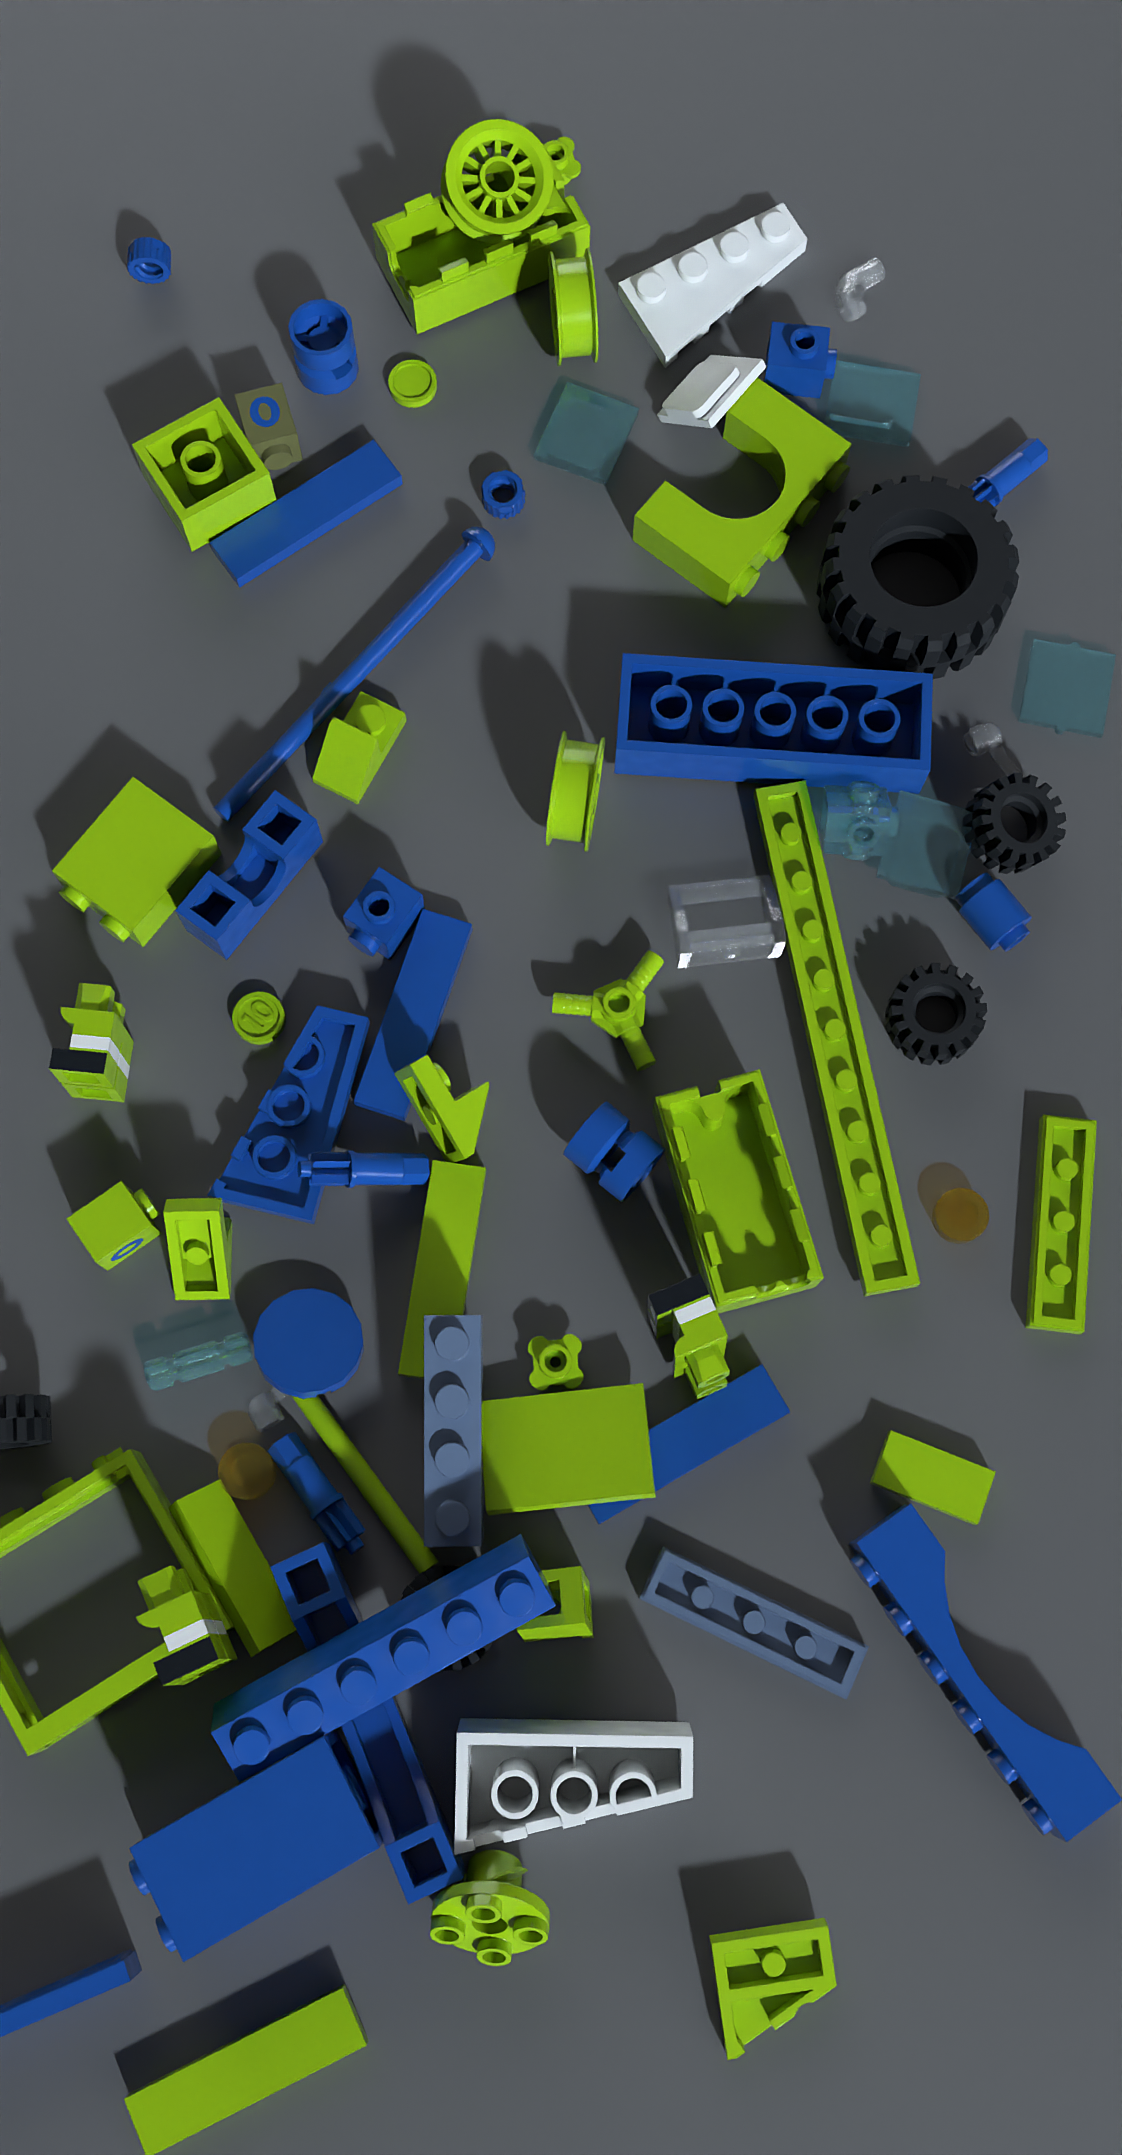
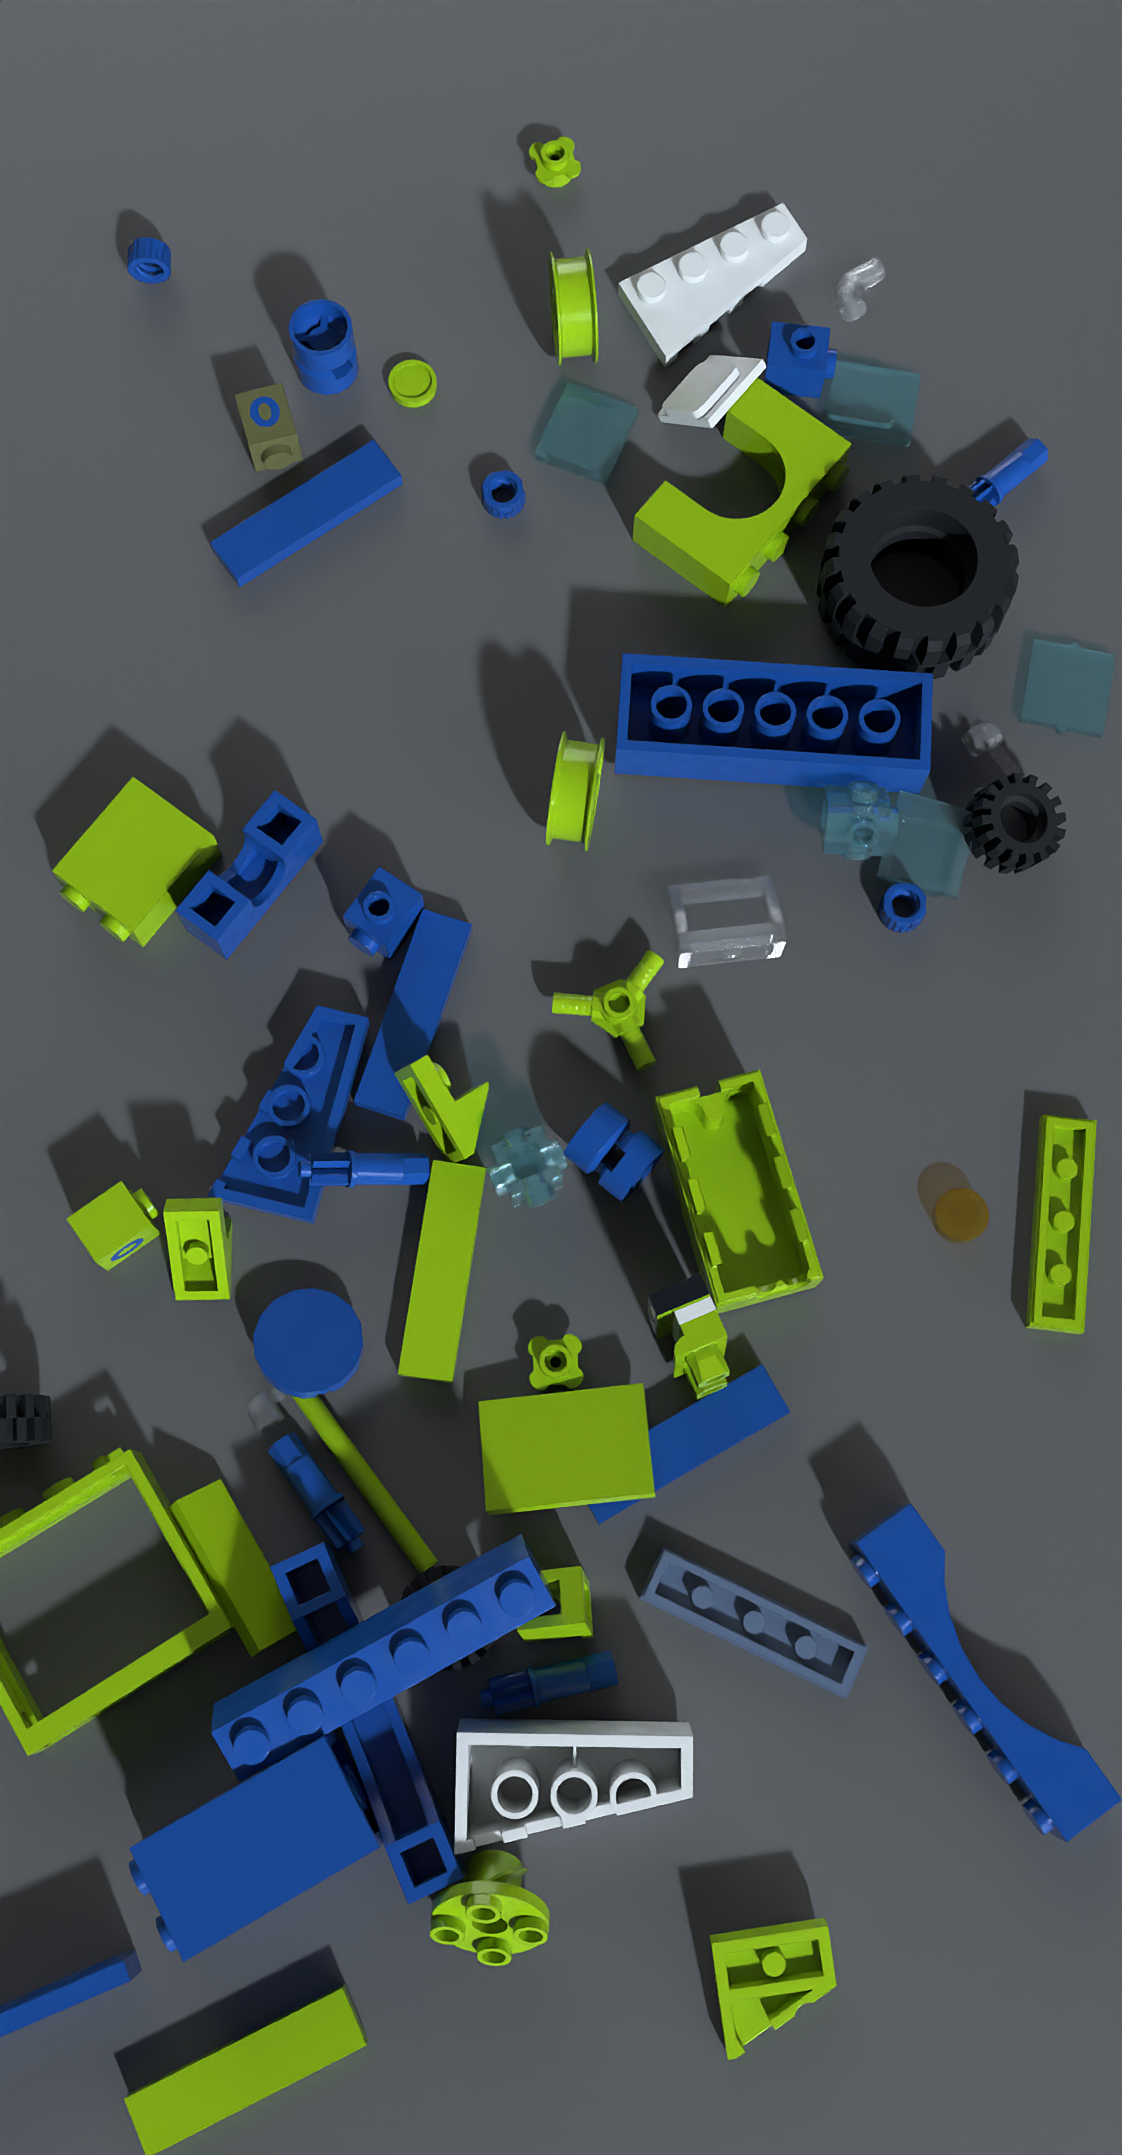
(99, 1047): lime hips -> none
(188, 1626): lime hips -> none
(198, 1361): clear light blue axle -> none
(204, 473): lime brick -> none
(247, 1471): clear yellow tile -> none
(259, 1018): lime piece -> none
(357, 746): lime slope -> none
(447, 274): lime piece -> none
(453, 1431): sand blue arch -> none
(477, 543): blue bar -> none
(523, 1148): none -> clear light blue brick
(534, 158): lime wheel -> none
(549, 1683): none -> blue piece
(836, 1041): lime plate -> none
(910, 893): none -> blue axle
(932, 1477): lime tile -> none
(942, 984): black tyre -> none
(993, 912): blue brick -> none

